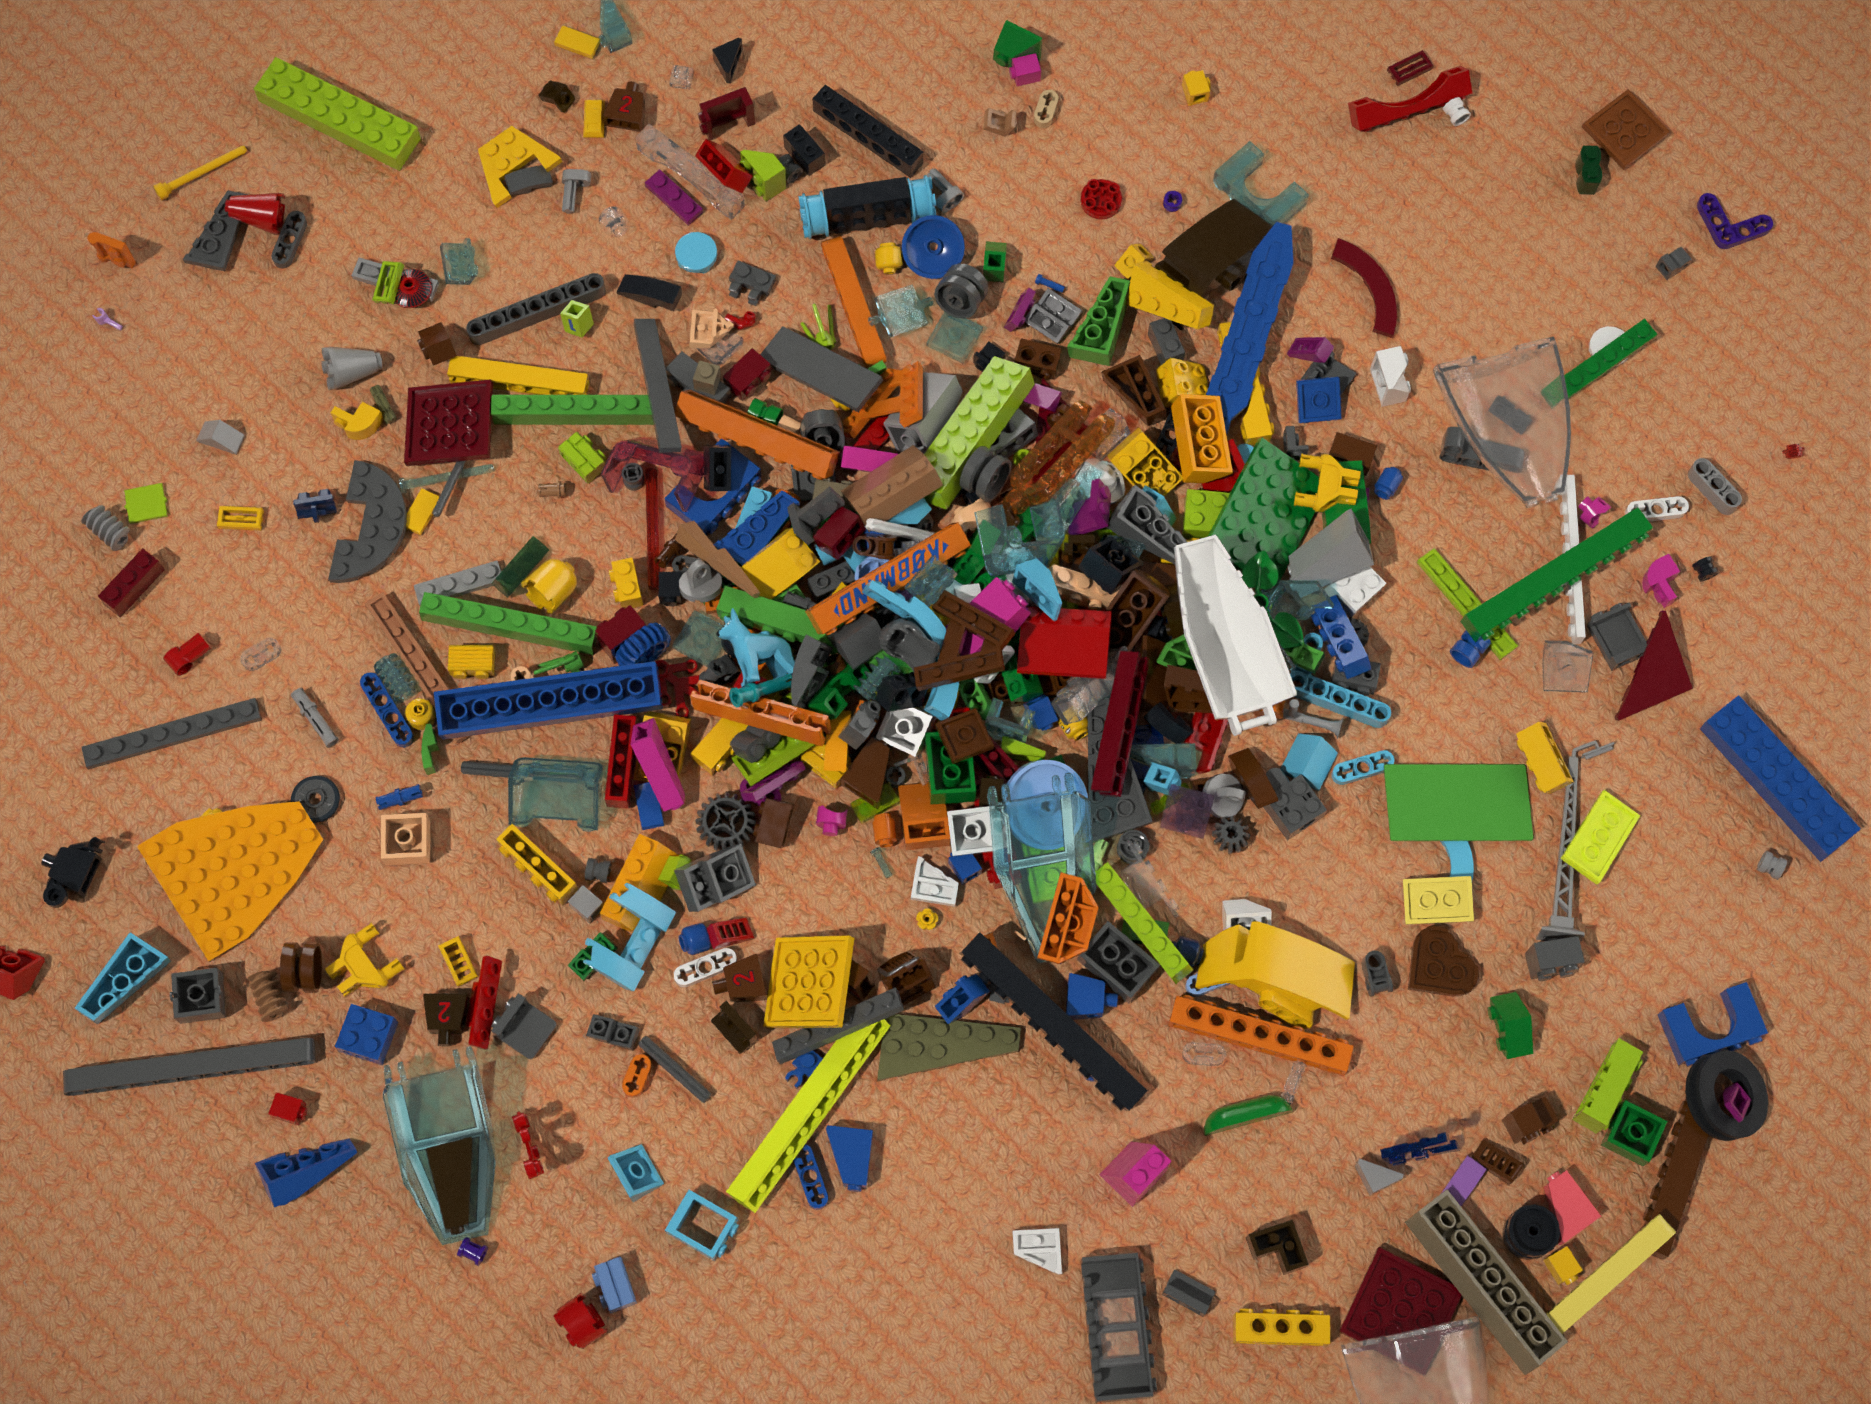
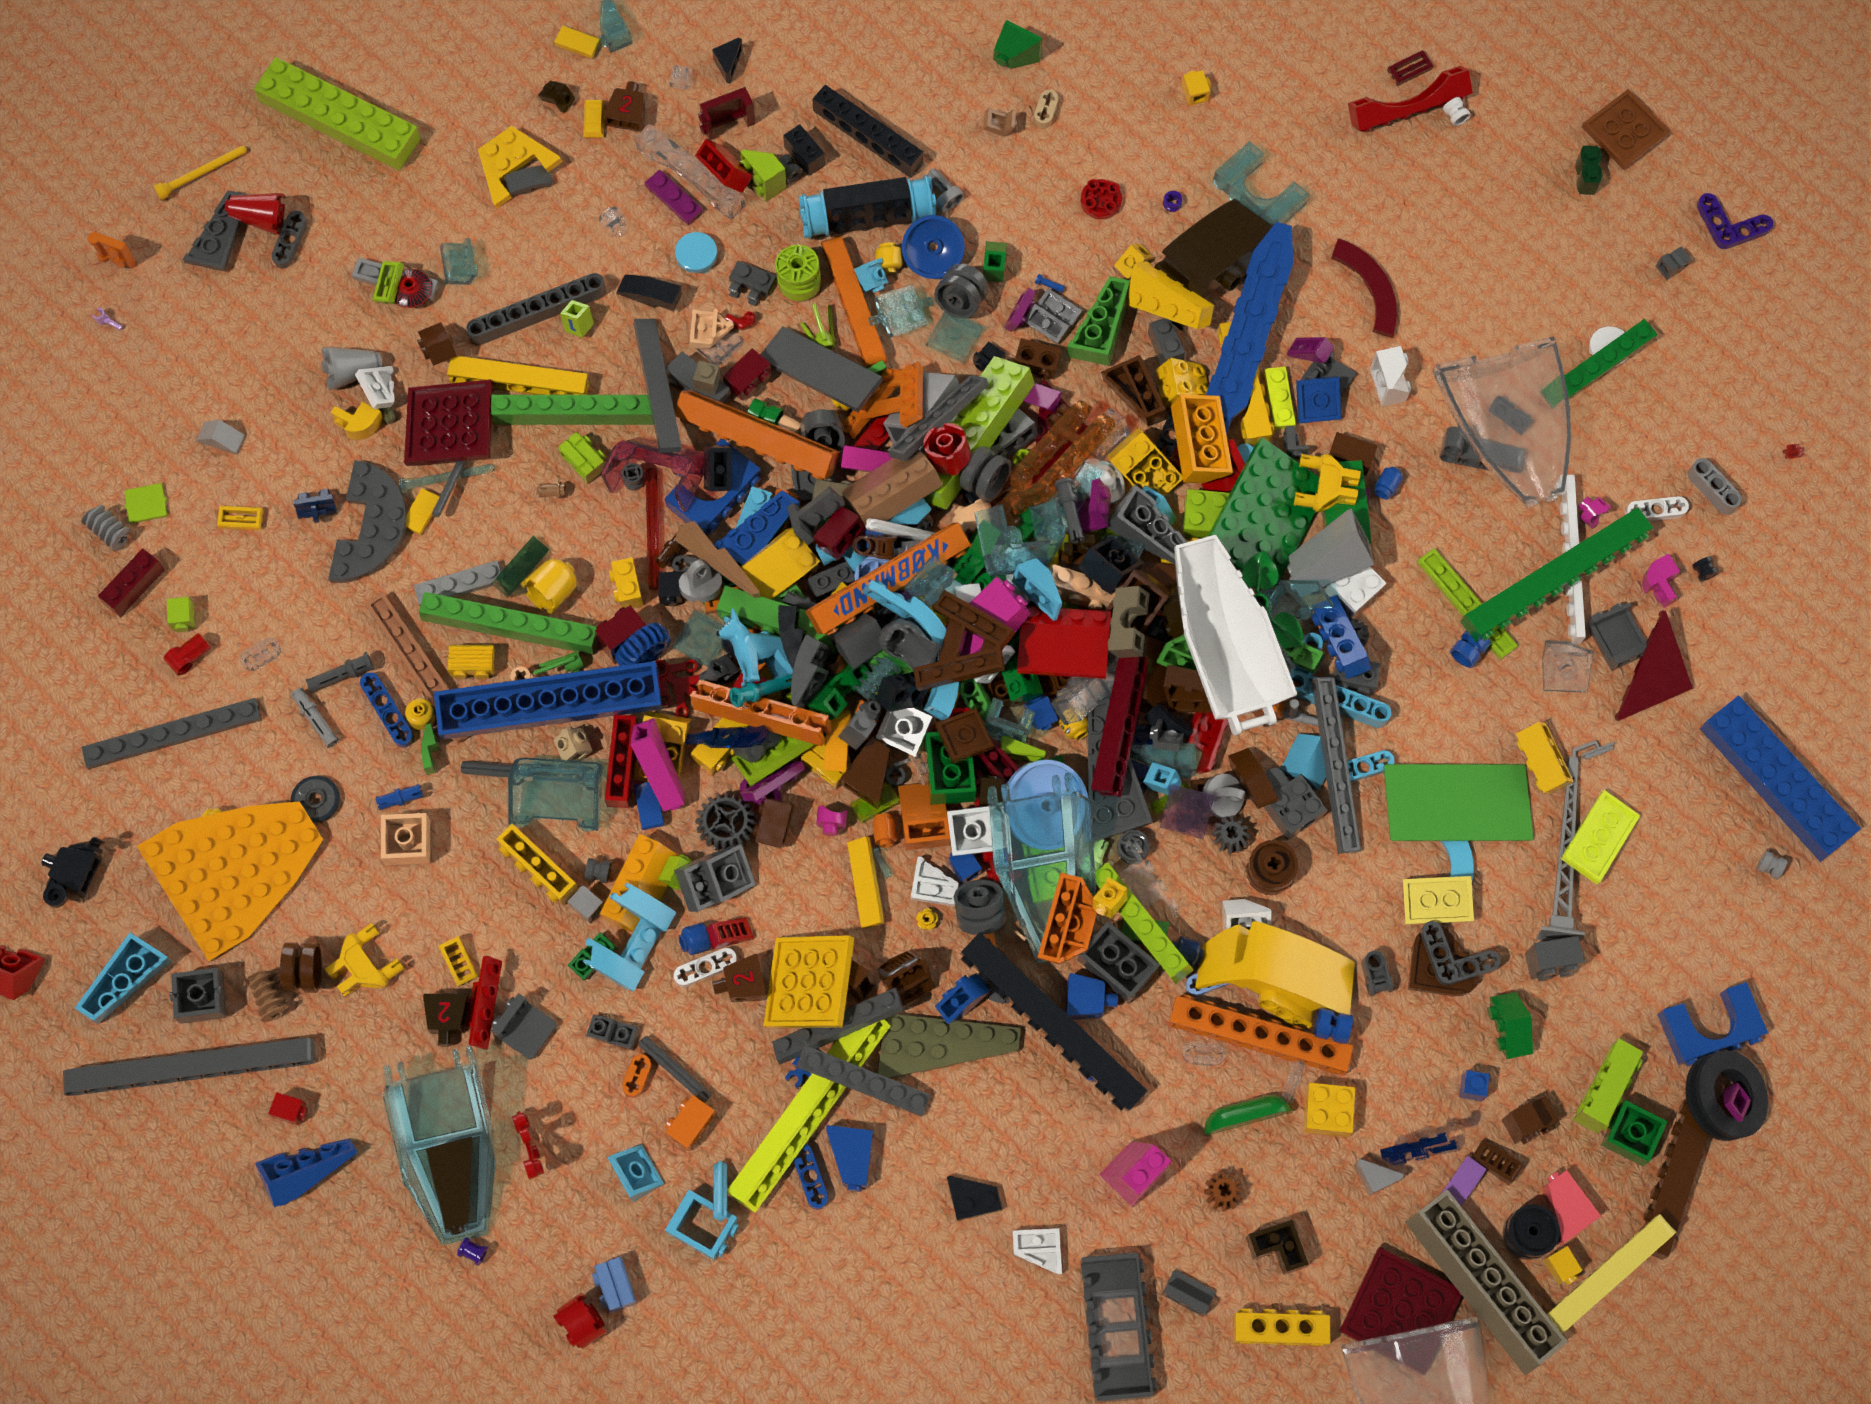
(180, 614): none -> lime brick
(350, 668): none -> dark grey pin
(366, 1034): blue piece -> none
(377, 386): none -> white wing
(393, 678): clear light blue piece -> none
(572, 179): light grey piece -> none
(572, 744): none -> tan brick
(690, 1122): none -> orange brick
(720, 1191): none -> medium azure axle
(734, 1028): dark brown bracket -> none
(737, 738): none -> clear blue piece
(790, 634): none -> black slope
(798, 272): none -> lime wheel
(863, 1080): none -> dark grey plate
(865, 882): none -> yellow tile
(871, 276): none -> medium azure brick
(939, 415): none -> dark grey plate
(947, 448): none -> red brick
(973, 1198): none -> black wing
(979, 907): none -> dark grey wheel
(1025, 70): dark pink brick -> none
(1068, 502): none -> dark grey pin
(1110, 898): none -> yellow brick
(1127, 604): none -> dark tan arch
(1166, 740): none -> dark grey bracket
(1231, 1190): none -> dark orange gear
(1273, 854): none -> reddish brown wheel
(1279, 397): none -> neon yellow plate
(1329, 1110): none -> yellow brick
(1336, 765): none -> dark grey tile
(1339, 1031): none -> blue wheel
(1454, 966): none -> dark grey beam
(1474, 1085): none -> blue brick

